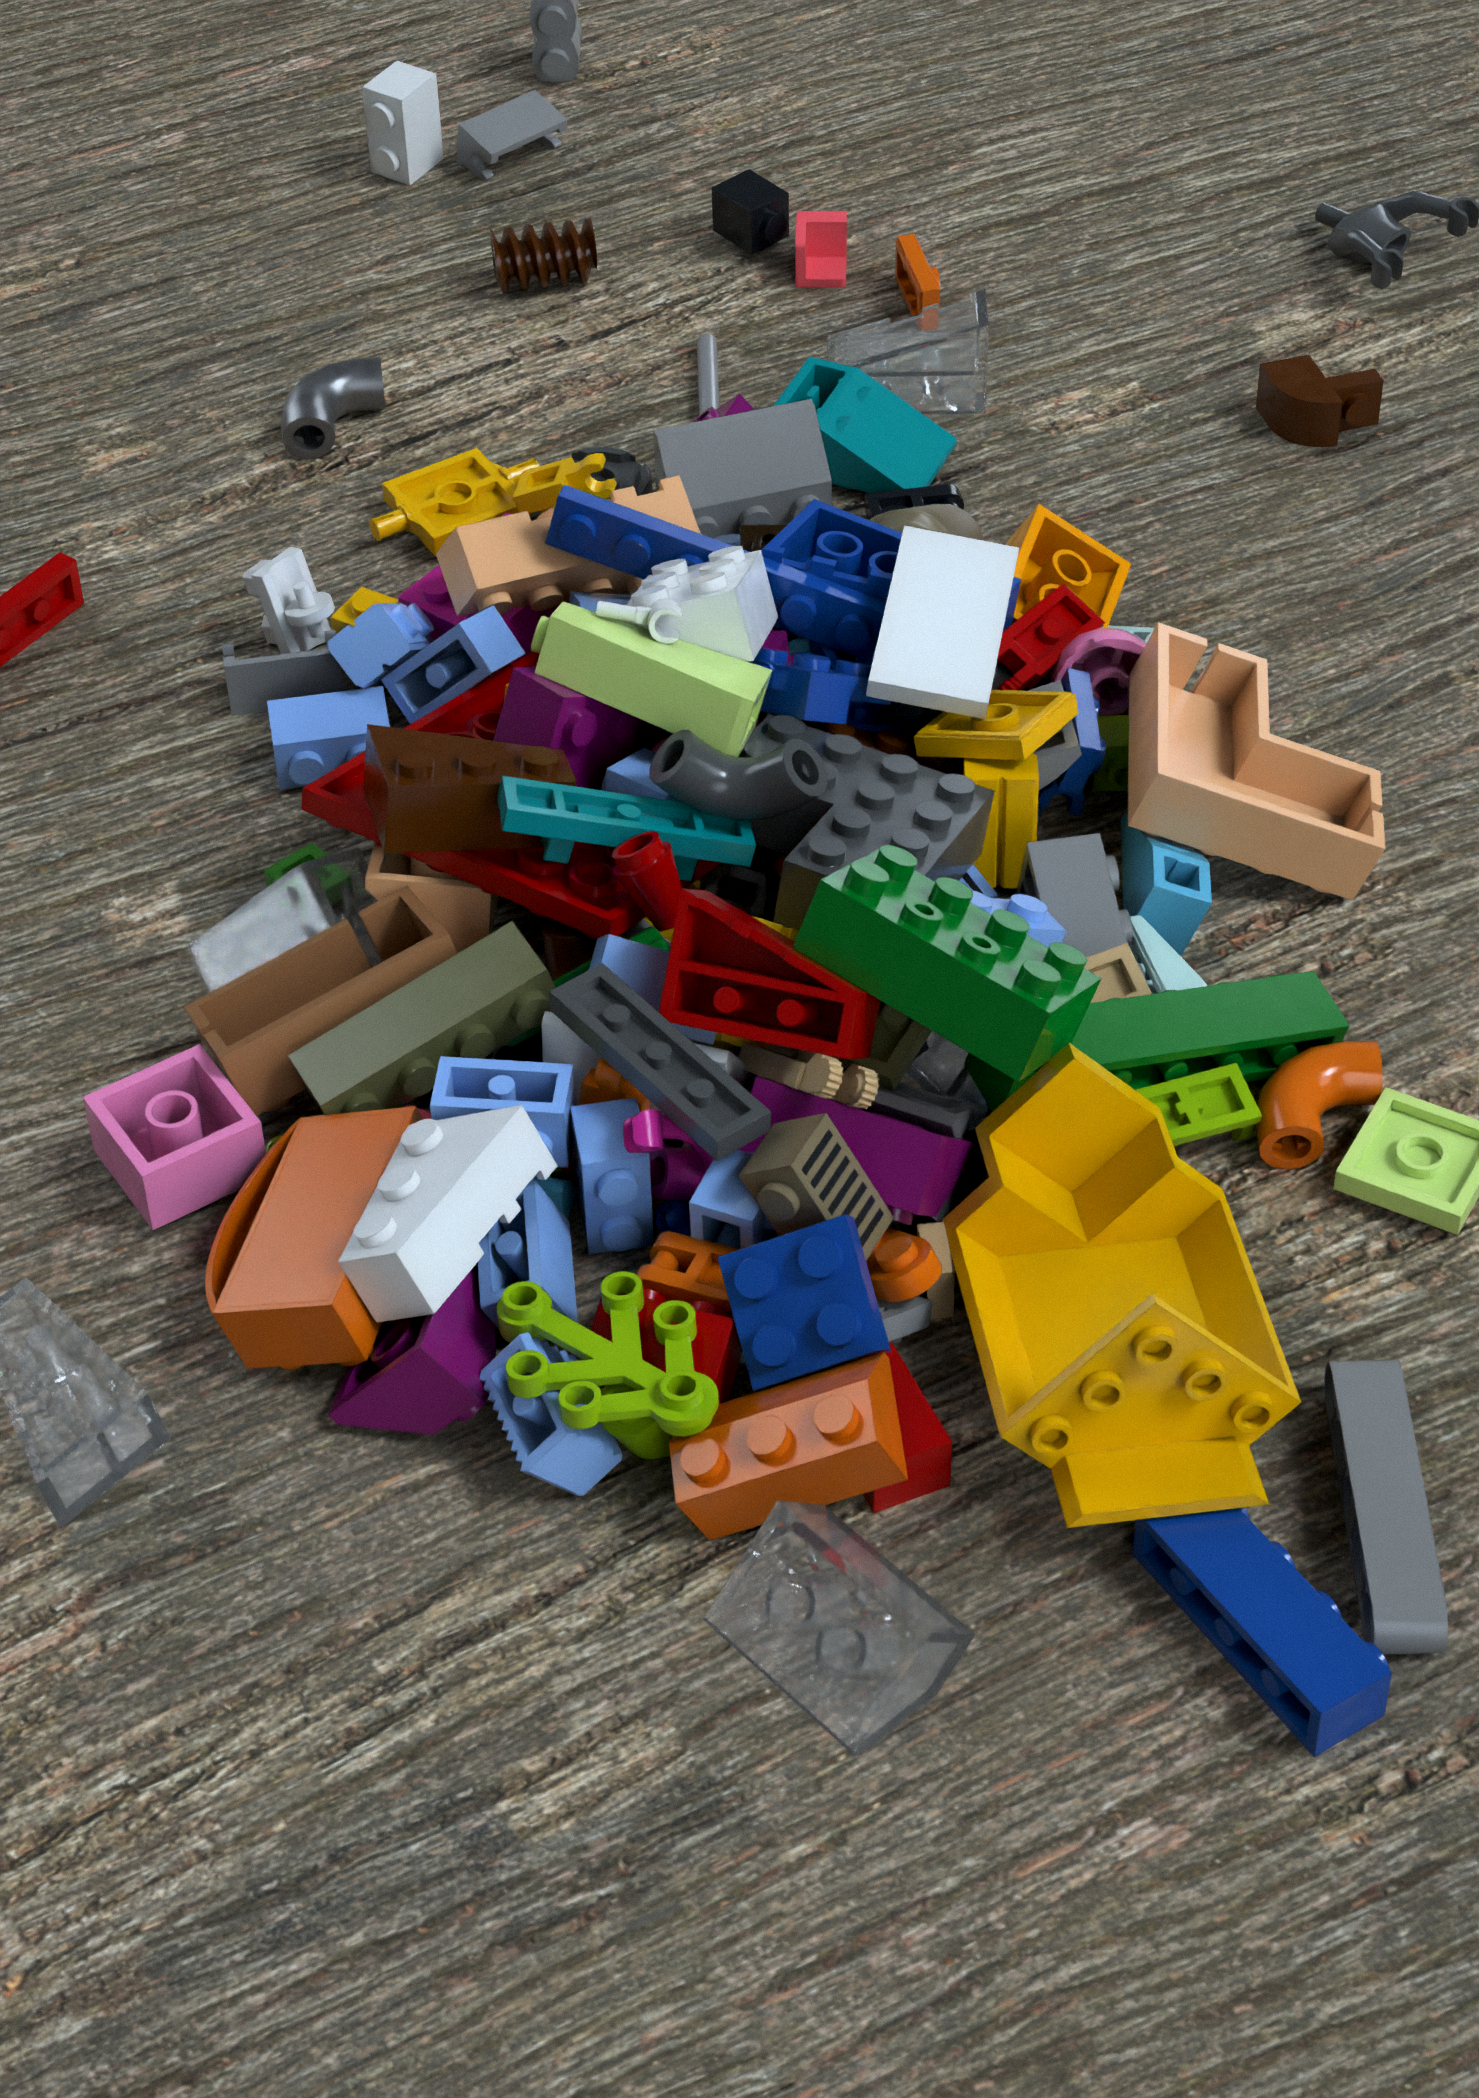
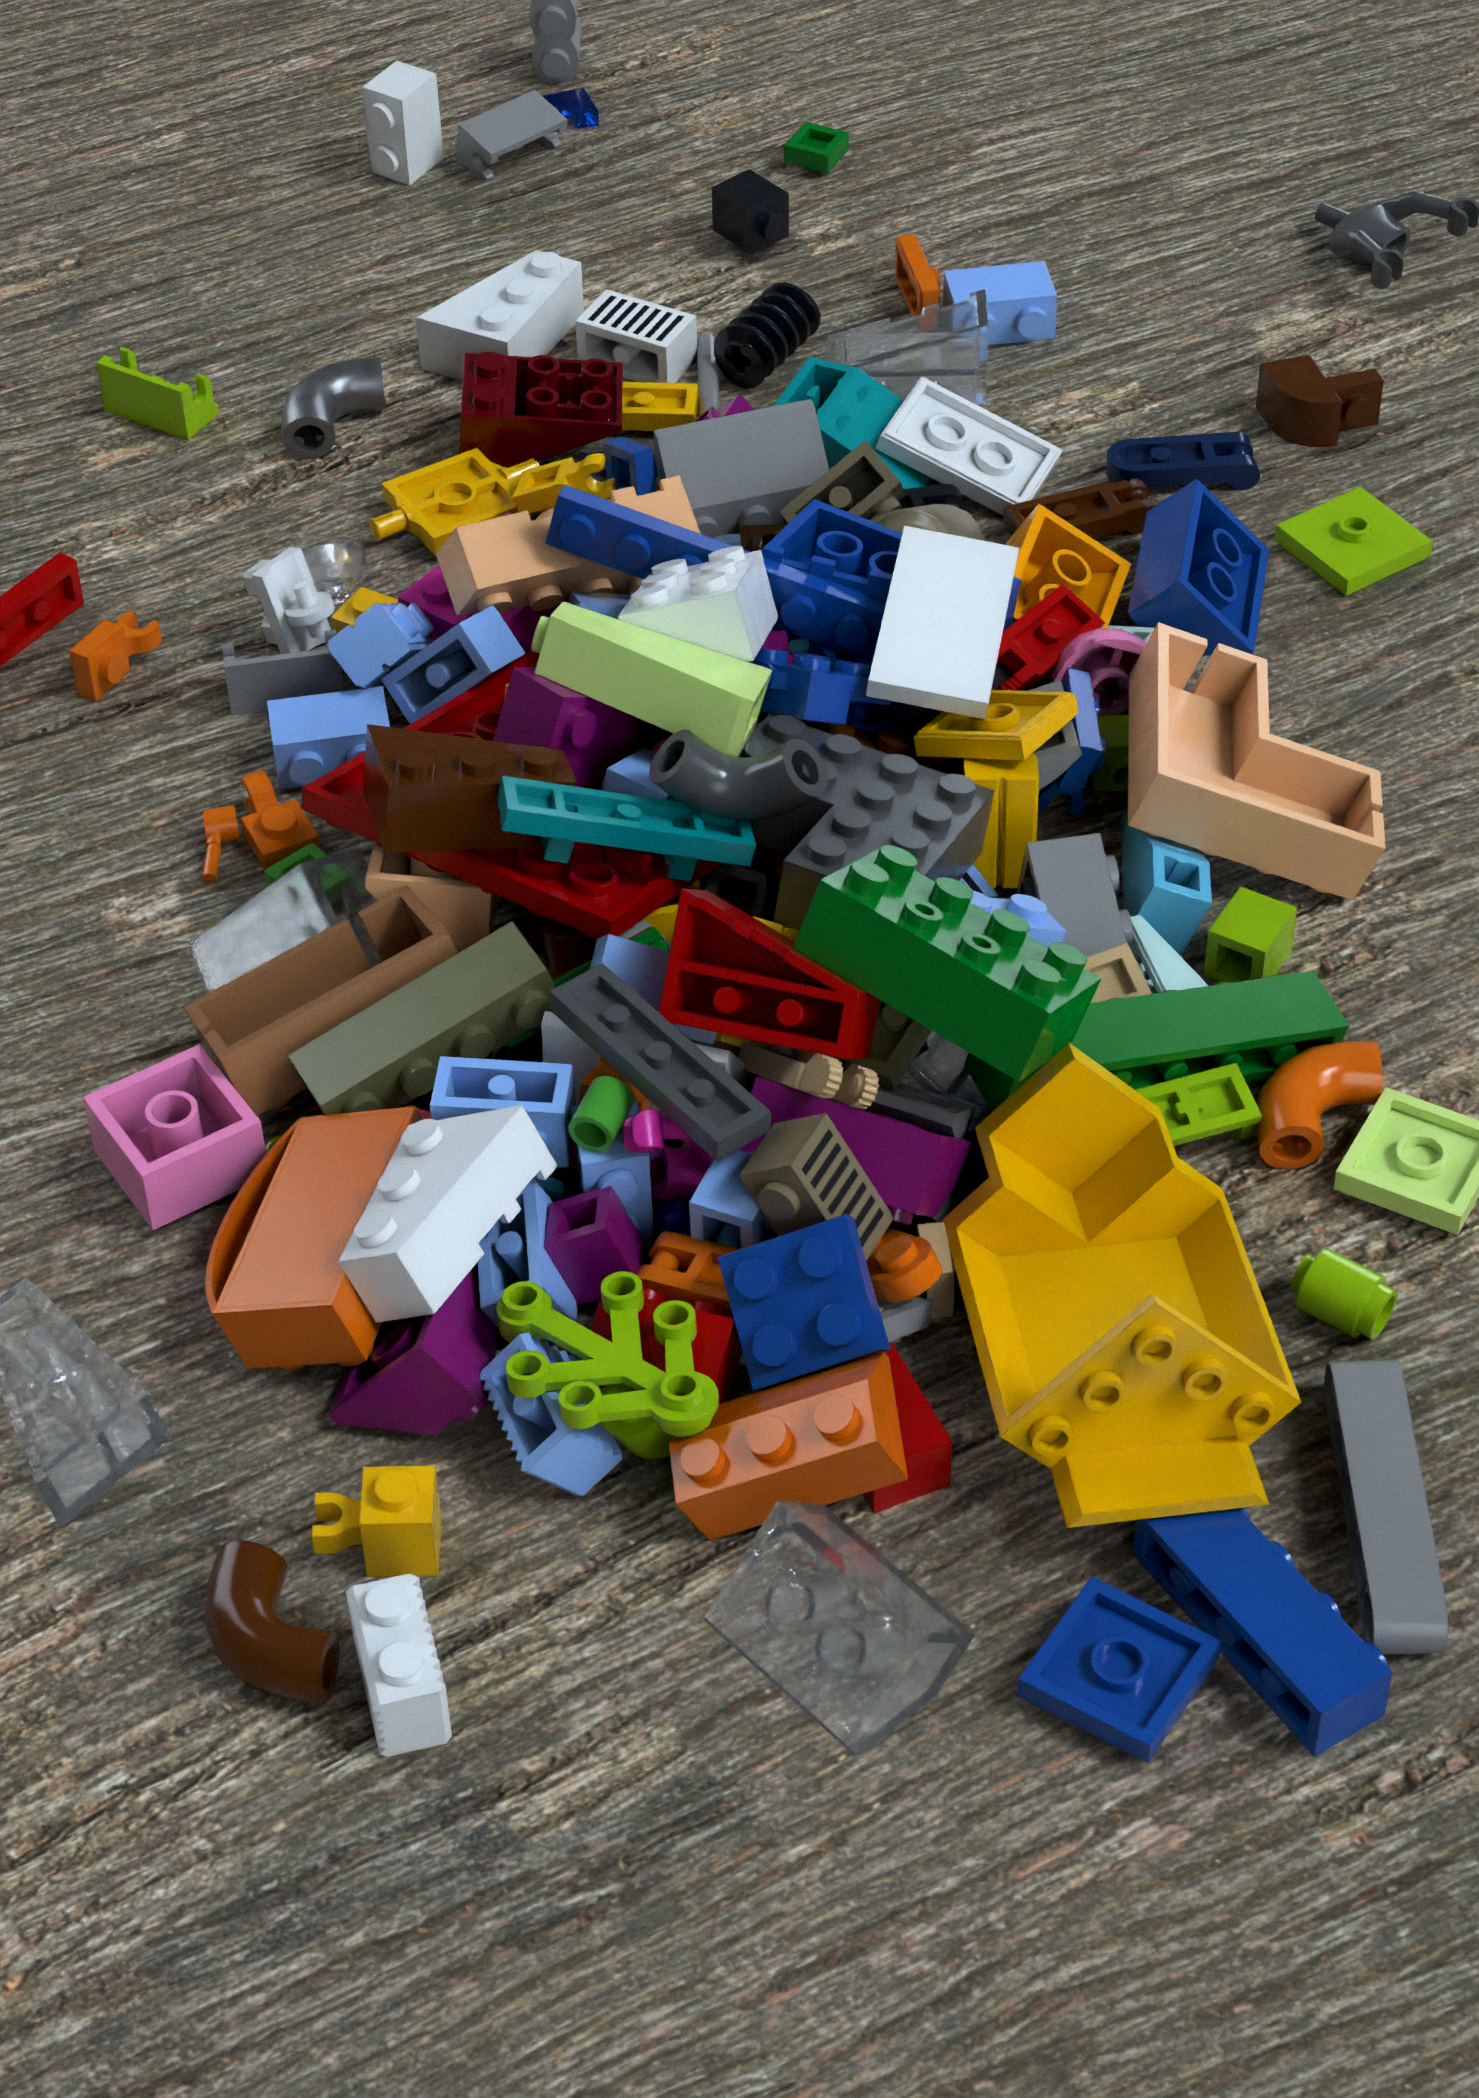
(104, 653): none -> orange plate
(152, 399): none -> lime hinge
(219, 827): none -> orange hand
(252, 1635): none -> reddish brown cylinder
(272, 827): none -> orange plate
(336, 568): none -> clear piece
(393, 1521): none -> yellow brick
(399, 1665): none -> white brick
(509, 313): none -> white wedge
(537, 405): none -> dark red slope
(544, 254): reddish brown piece -> none
(576, 106): none -> clear blue tile
(591, 1239): none -> magenta brick
(601, 1113): none -> bright green hinge
(631, 465): none -> blue plate
(644, 336): none -> white brick
(645, 617): white hand -> none
(650, 877): red cone -> none
(658, 405): none -> yellow plate
(766, 334): none -> black piece
(816, 147): none -> green plate
(821, 249): coral panel -> none
(855, 484): none -> dark tan brick
(968, 447): none -> white tile
(1017, 297): none -> light blue brick
(1092, 509): none -> reddish brown hinge
(1119, 1669): none -> blue plate
(1183, 459): none -> dark blue plate
(1199, 571): none -> blue slope
(1249, 938): none -> lime brick
(1343, 1294): none -> lime brick
(1353, 540): none -> lime plate

